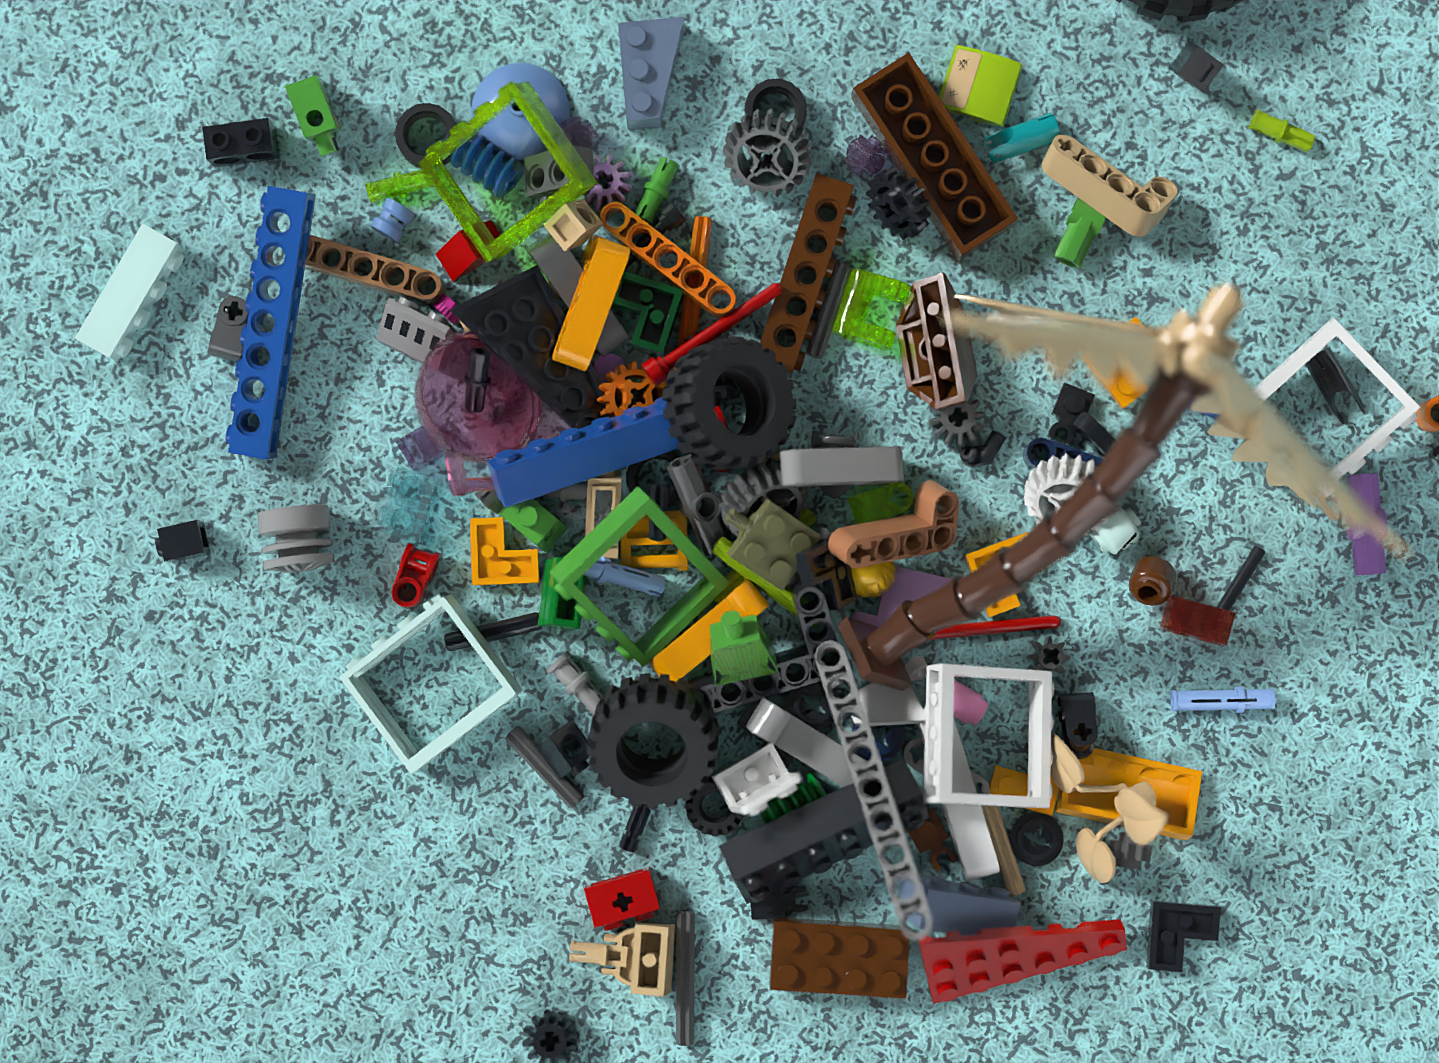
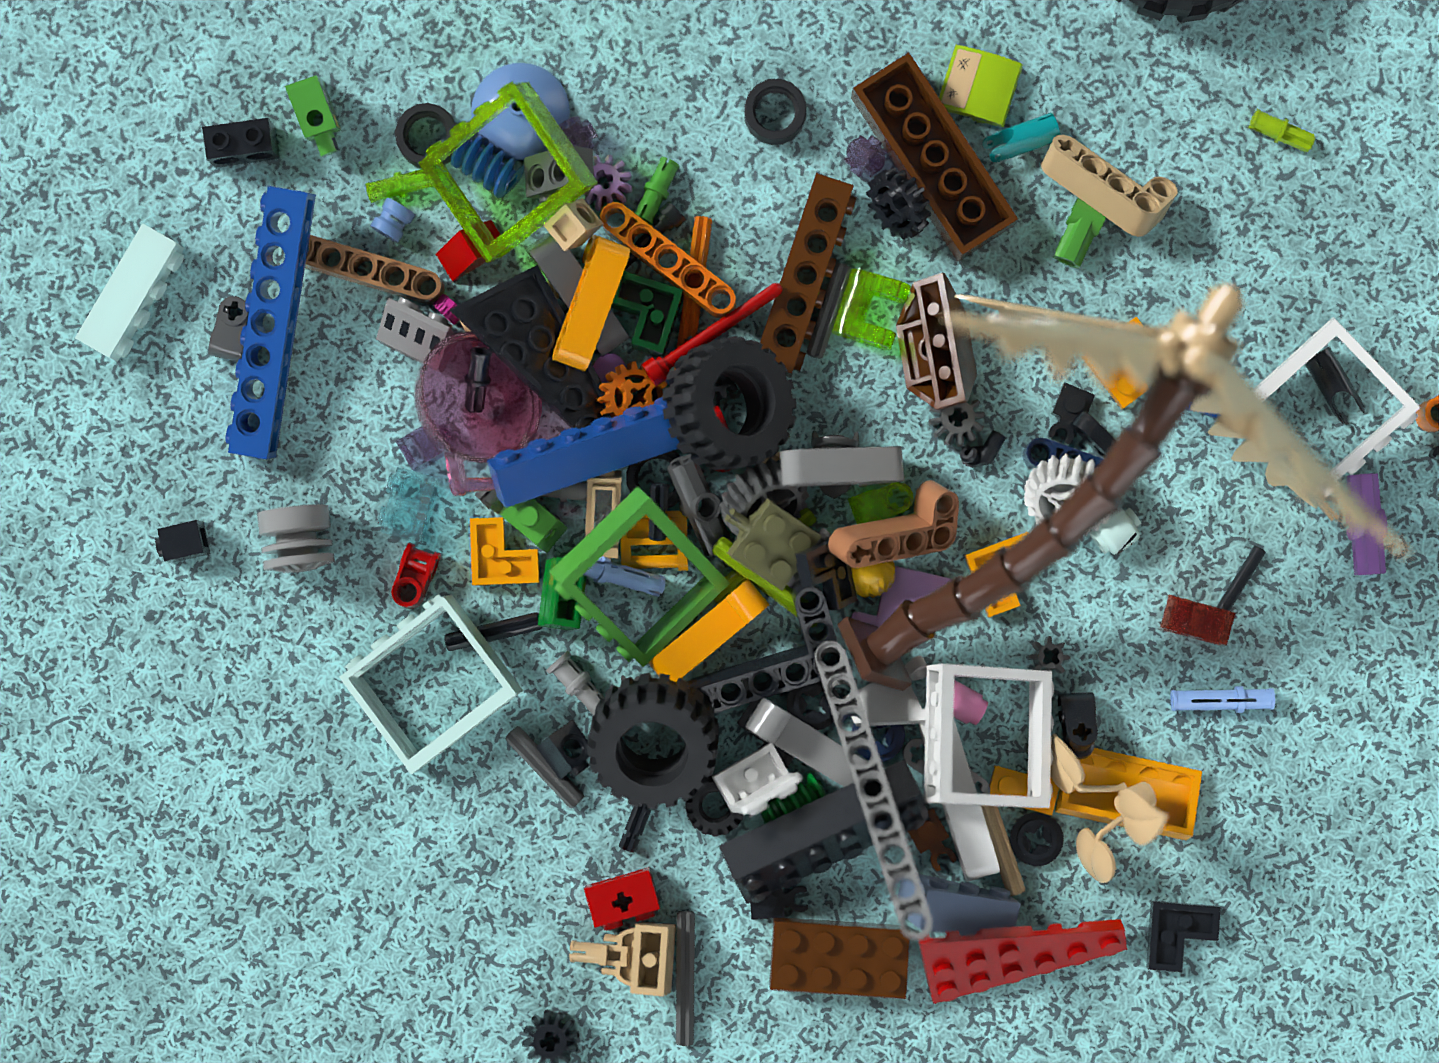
(648, 64): sand blue wedge -> none
(740, 649): bright green torso -> none
(770, 171): dark grey gear -> none
(999, 626): red piece -> none
(1129, 853): dark grey gear -> none
(1152, 580): reddish brown head -> none
(1196, 66): black brick -> none

